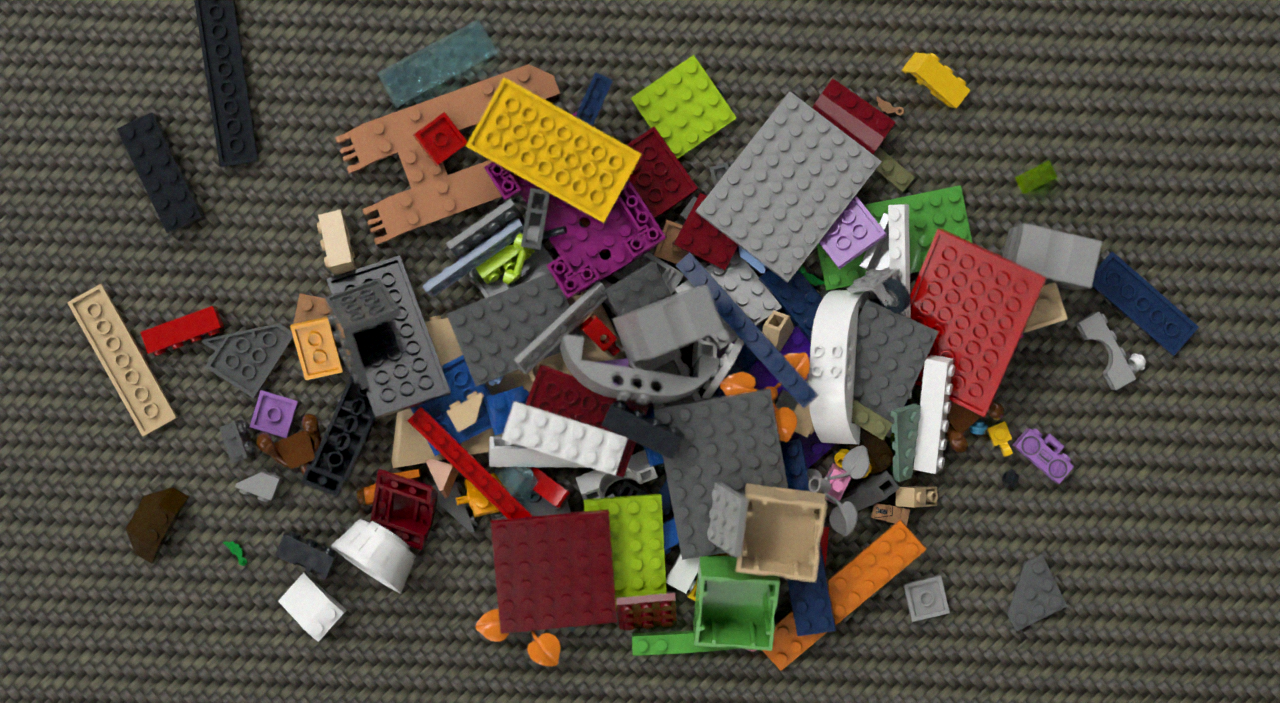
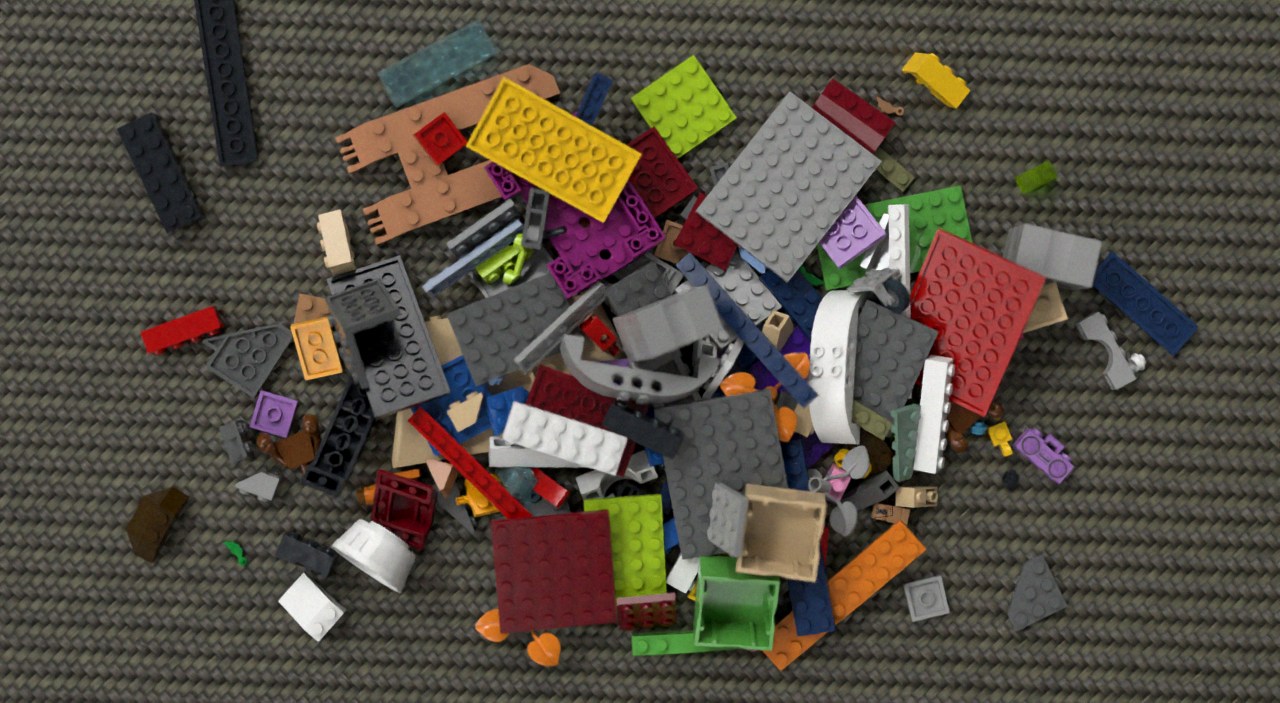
(122, 360): tan plate -> none

